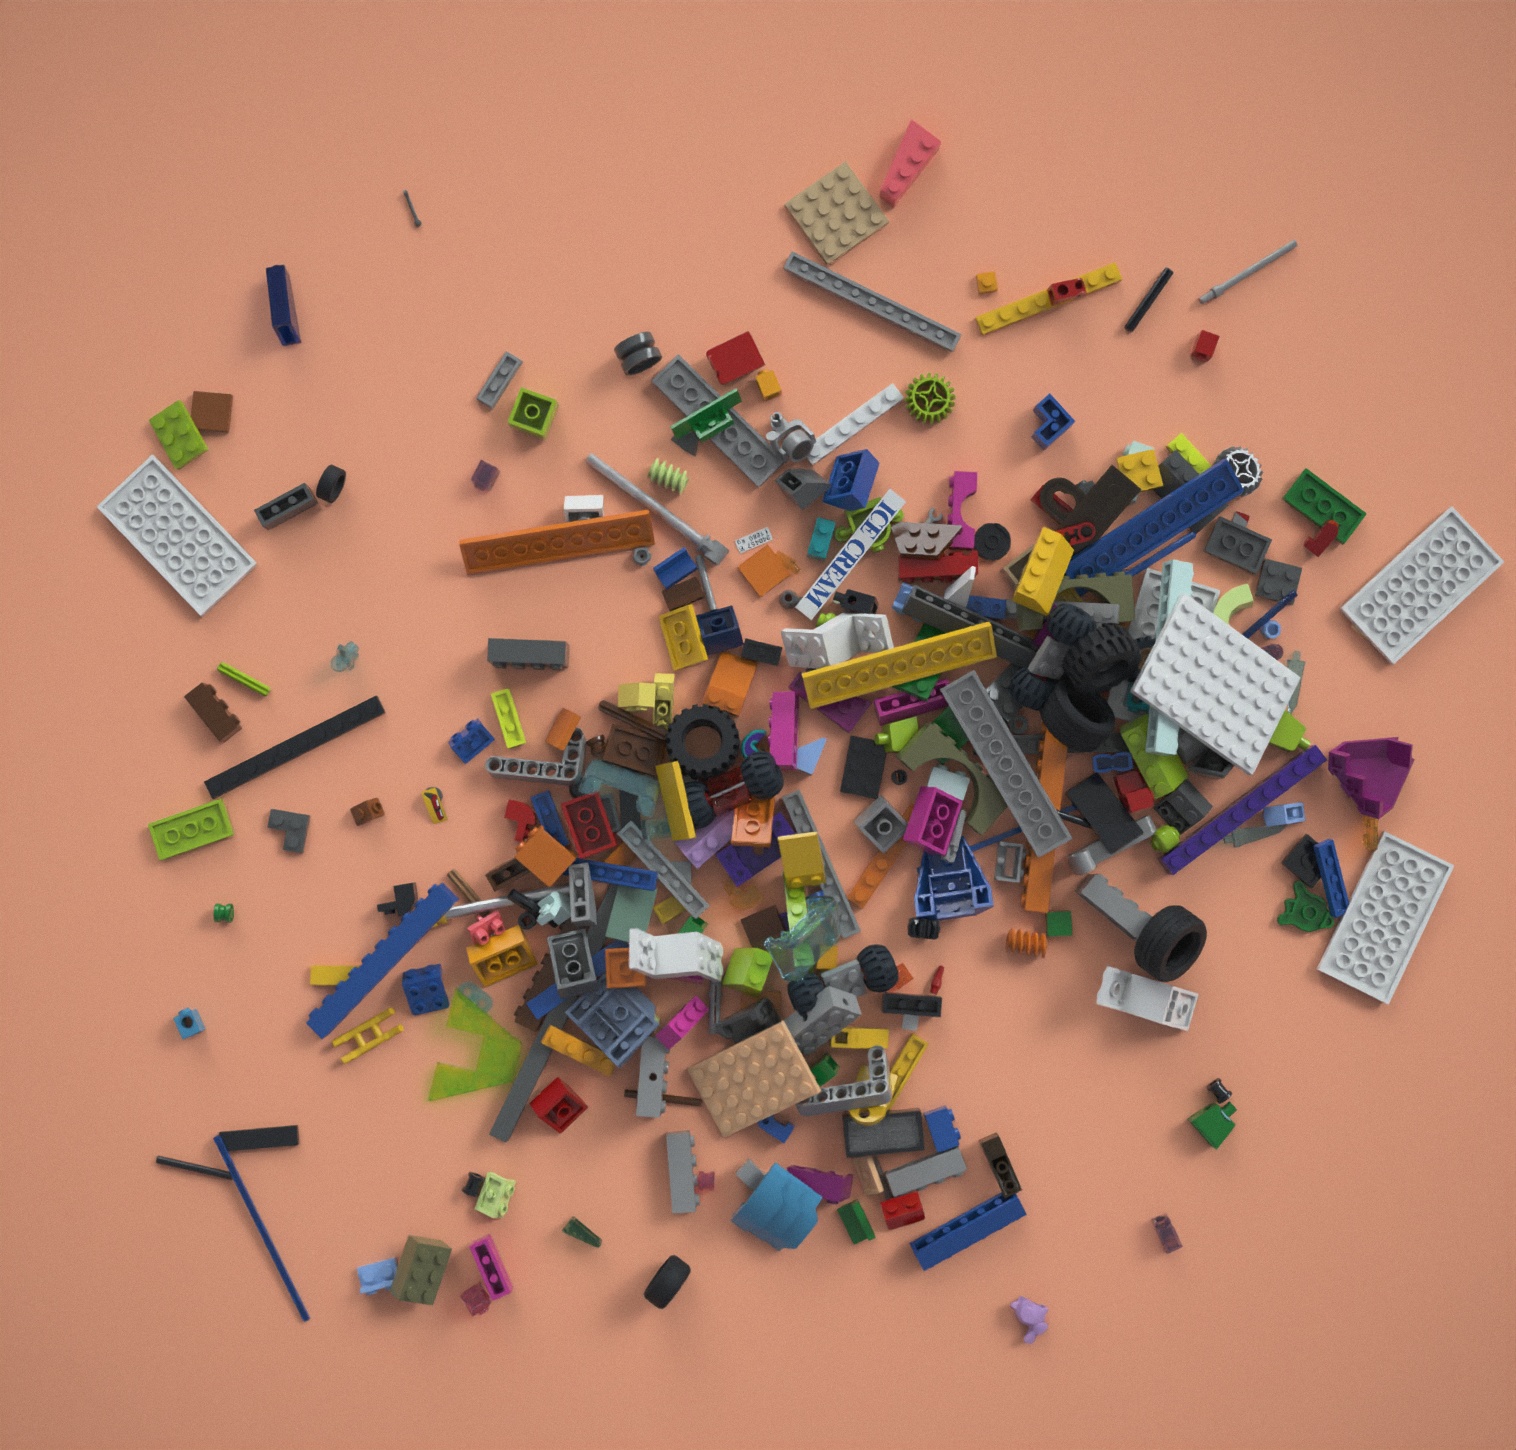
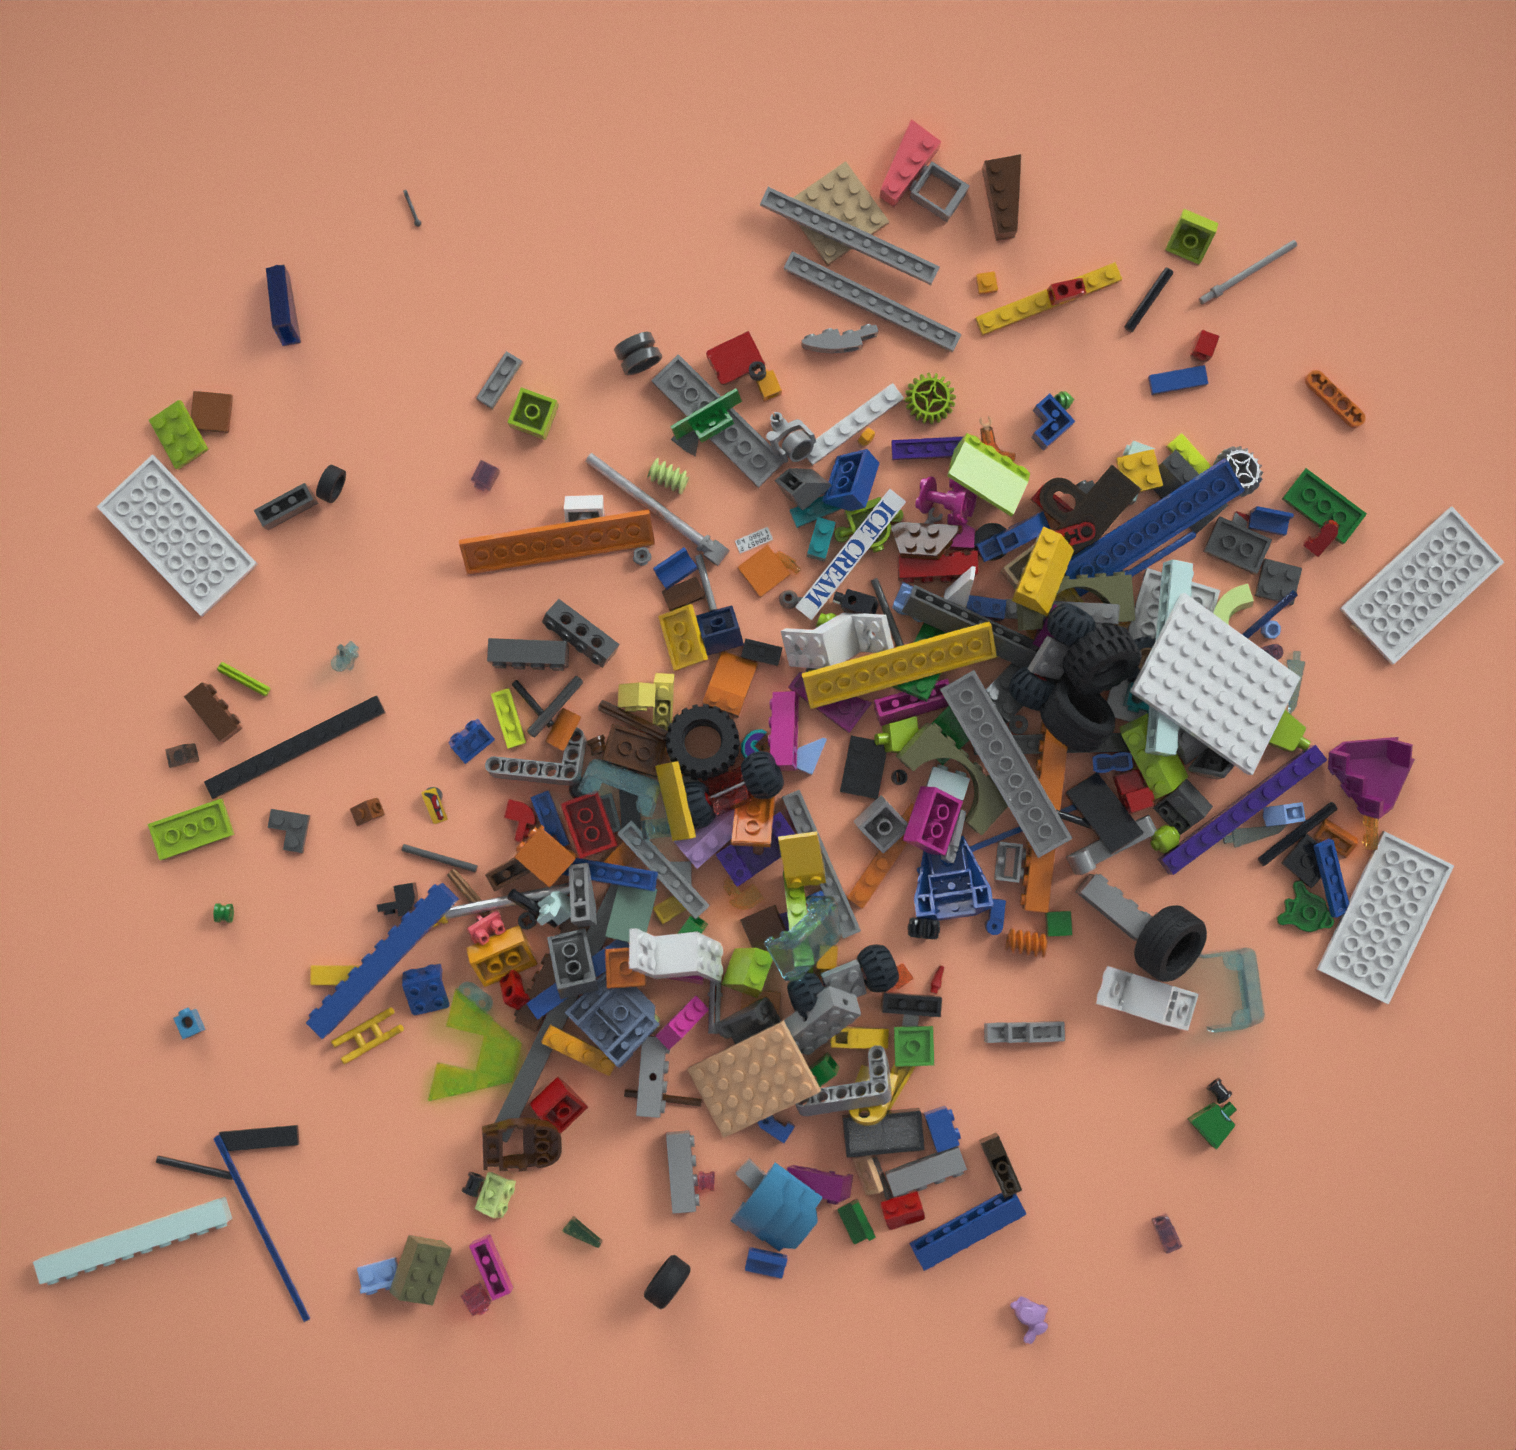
(132, 1240): none -> light aqua brick
(182, 755): none -> clear smoke bracket
(439, 858): none -> dark grey bar
(513, 990): none -> red leg
(529, 699): none -> black bar
(540, 1144): none -> reddish brown slope
(555, 706): none -> dark grey axle
(576, 623): none -> dark grey brick
(761, 374): none -> black bush
(766, 1262): none -> blue panel
(810, 513): none -> teal plate
(832, 342): none -> light grey slope
(849, 236): none -> light grey plate
(866, 437): none -> light orange tile
(886, 610): none -> dark grey bar
(914, 1046): none -> bright green plate
(924, 448): none -> dark purple plate
(934, 169): none -> light grey window
(960, 502): none -> dark pink piece
(988, 438): none -> clear orange arm
(988, 474): none -> slope
(995, 919): none -> blue leg
(1003, 190): none -> reddish brown wedge
(1013, 537): none -> blue slope
(1024, 1032): none -> light grey slope
(1064, 399): none -> bright green plate
(1178, 380): none -> blue tile
(1191, 236): none -> lime slope
(1245, 962): none -> clear light blue windscreen
(1269, 520): none -> blue panel
(1298, 833): none -> black axle
(1337, 396): none -> orange beam
(1343, 840): none -> orange slope

